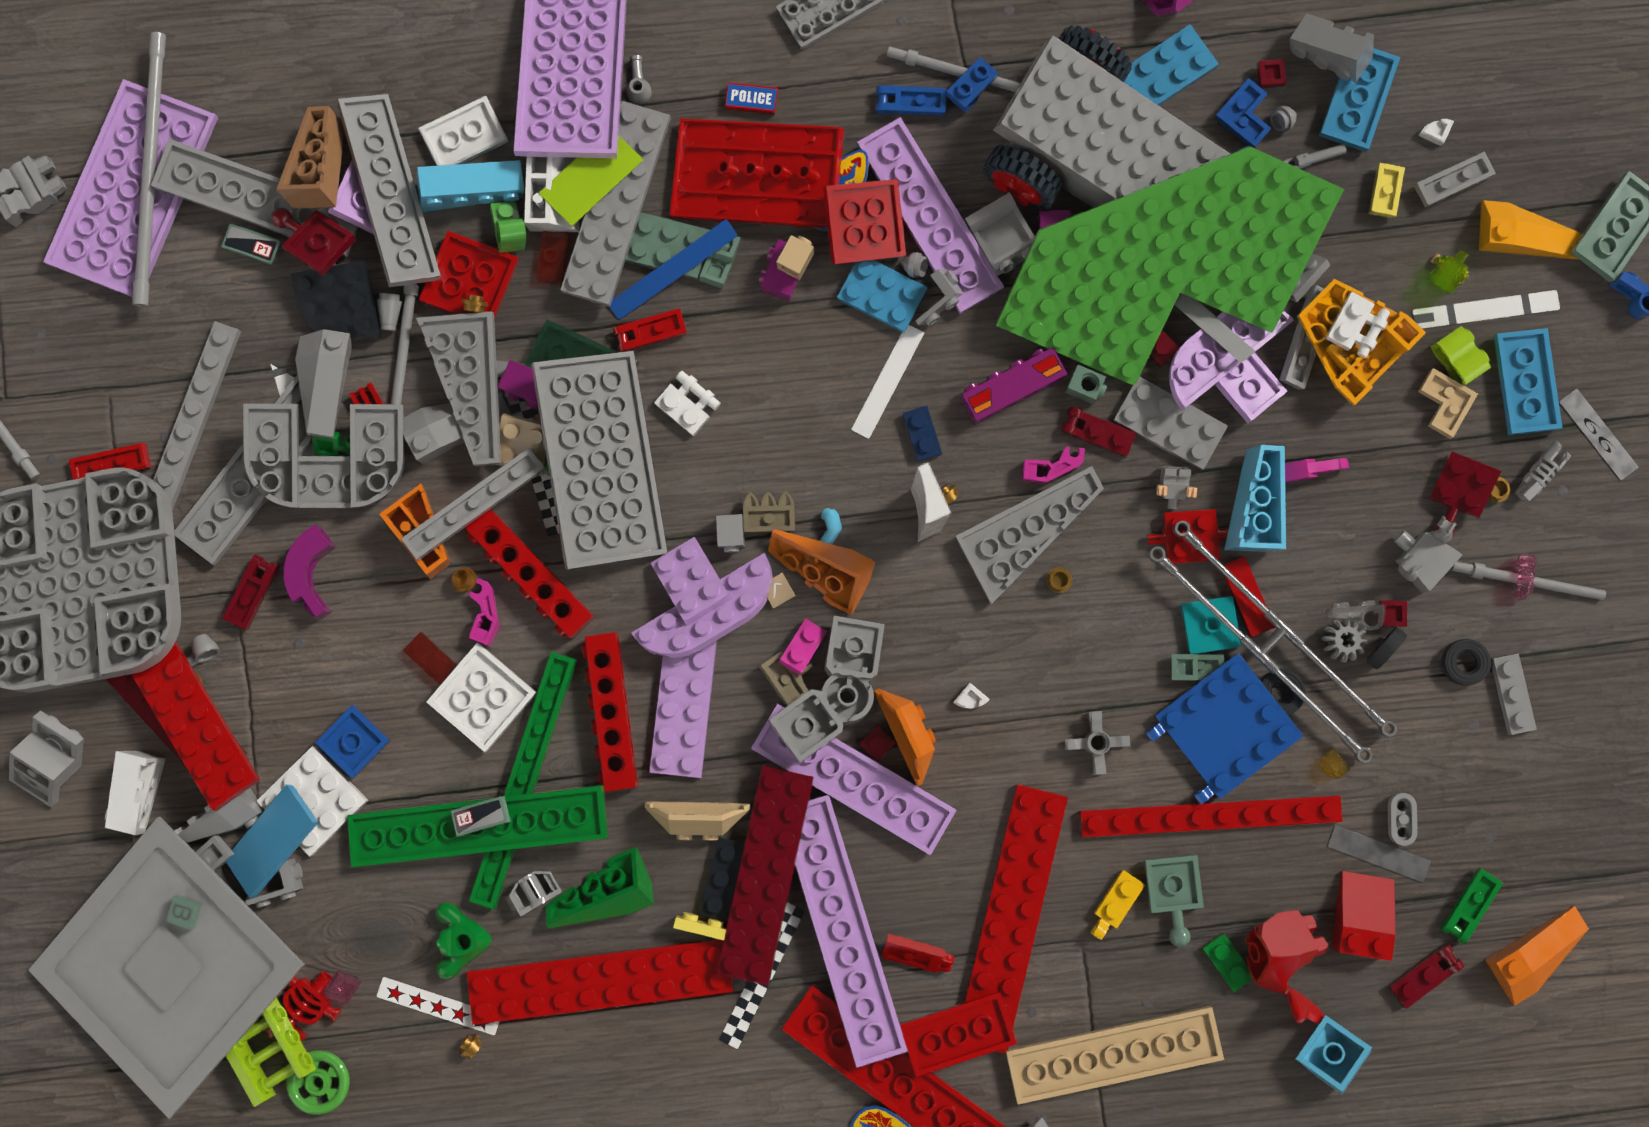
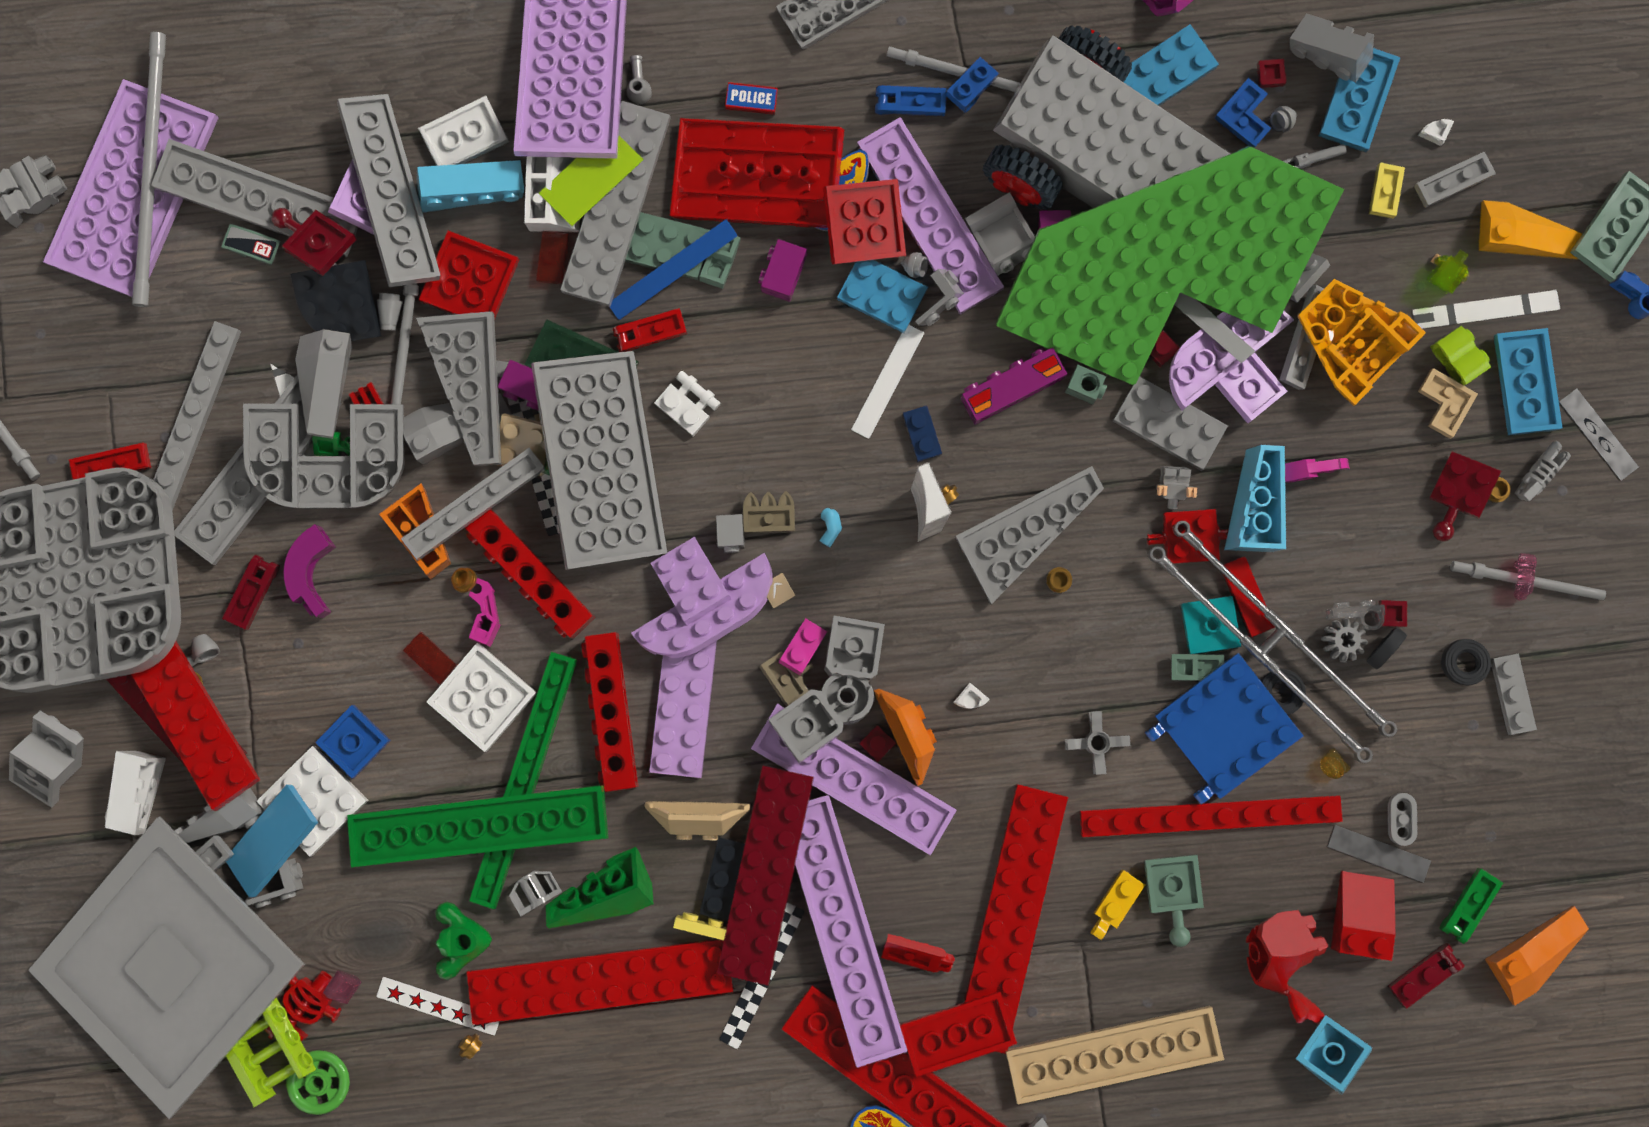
(183, 912): sand green tile -> none
(314, 161): medium nougat wedge -> none
(474, 303): pearl gold plate -> none
(480, 816): slope -> none
(508, 227): bright green plate -> none
(795, 256): tan brick -> none
(831, 569): orange wedge -> none
(1064, 465): dark pink piece -> none
(1099, 432): dark red plate -> none
(1227, 962): green plate -> none
(1350, 320): white plate -> none
(1427, 556): light grey torso -> none

